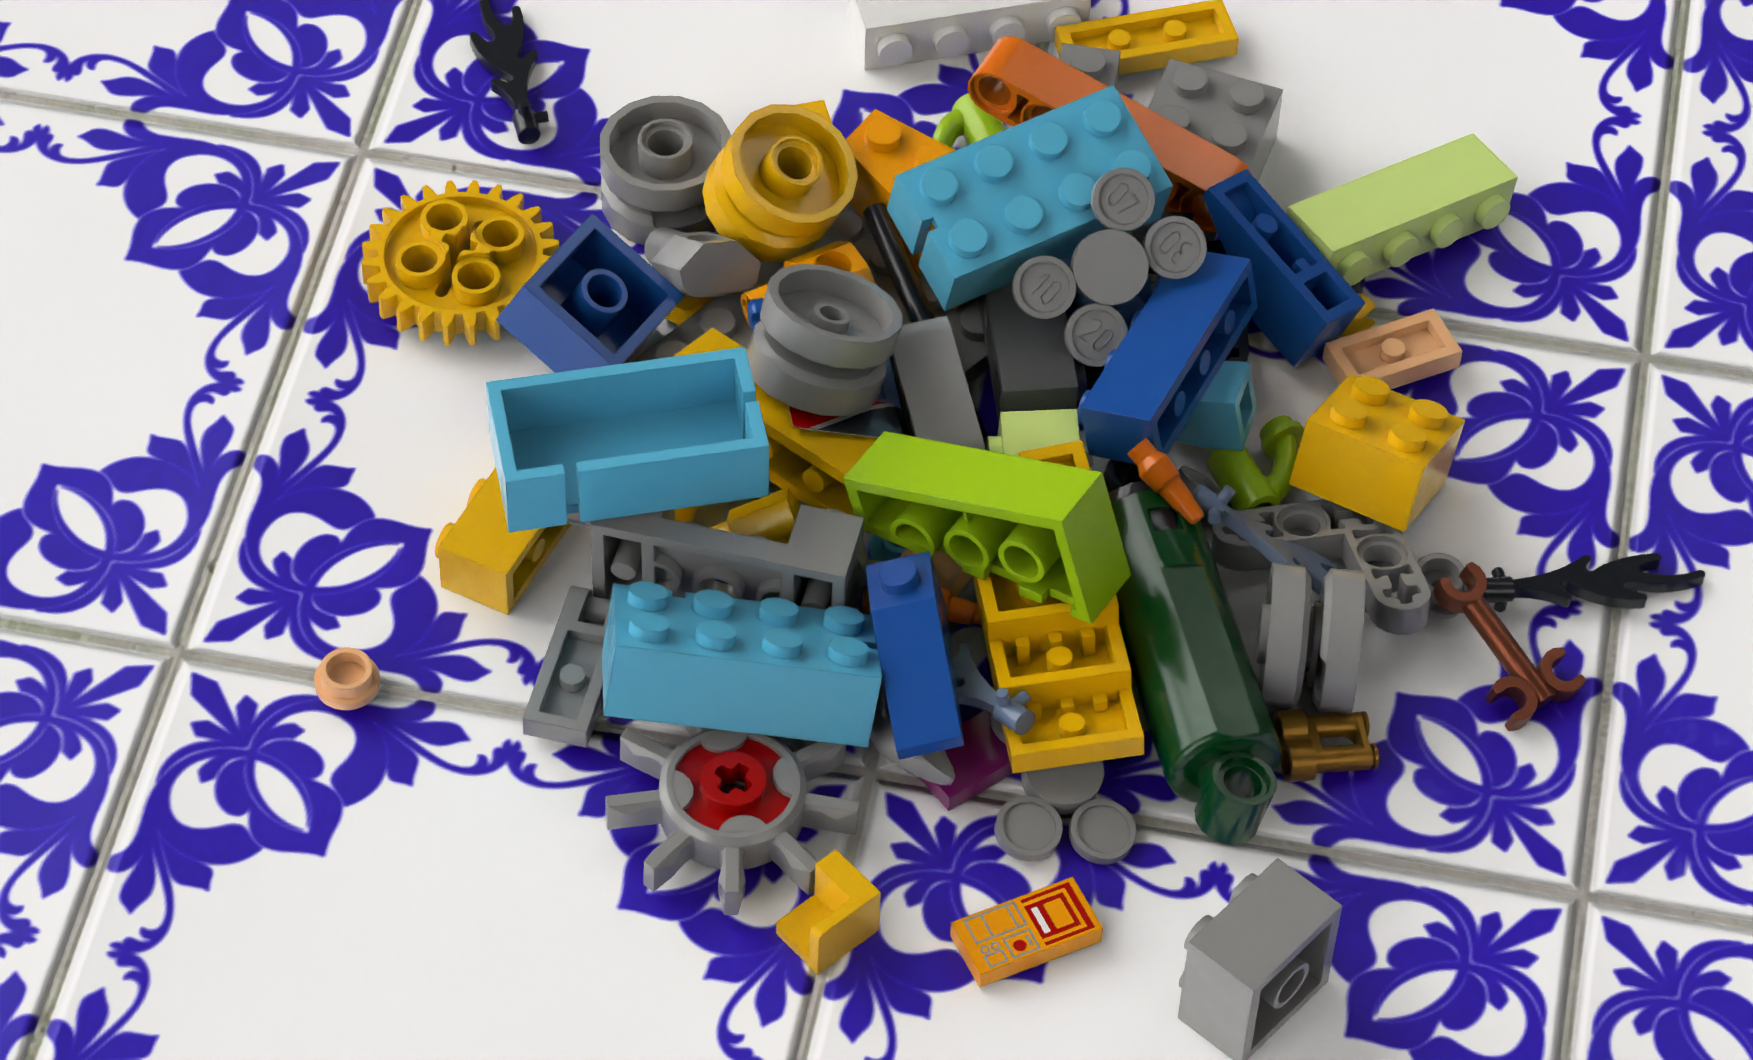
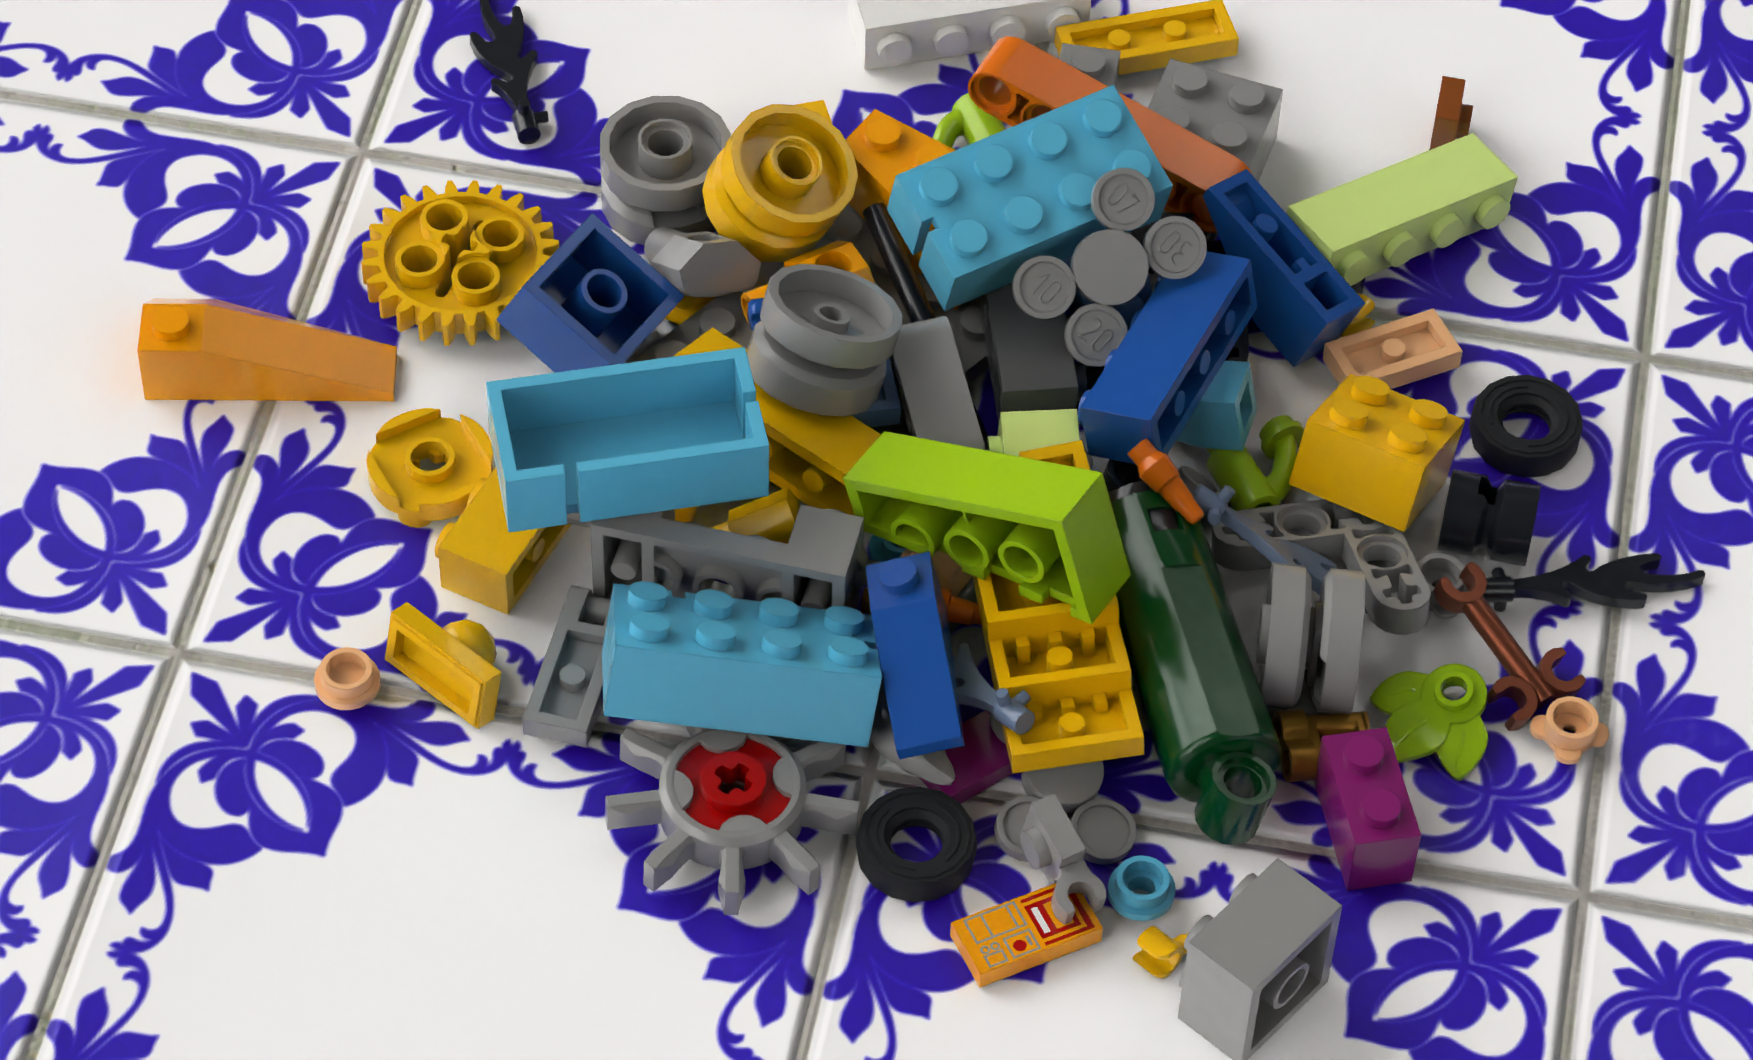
(248, 354): none -> light orange wedge
(421, 494): none -> yellow plate
(447, 661): none -> yellow tile
(835, 917): yellow panel -> none
(871, 423): black sticker -> none
(911, 879): none -> black tyre
(1055, 847): none -> light grey plate
(1144, 874): none -> medium azure plate
(1159, 952): none -> yellow hand
(1367, 808): none -> magenta brick
(1430, 723): none -> lime plate
(1451, 116): none -> dark orange plate
(1489, 517): none -> black wheel
(1520, 455): none -> black tyre
(1573, 715): none -> light nougat plate

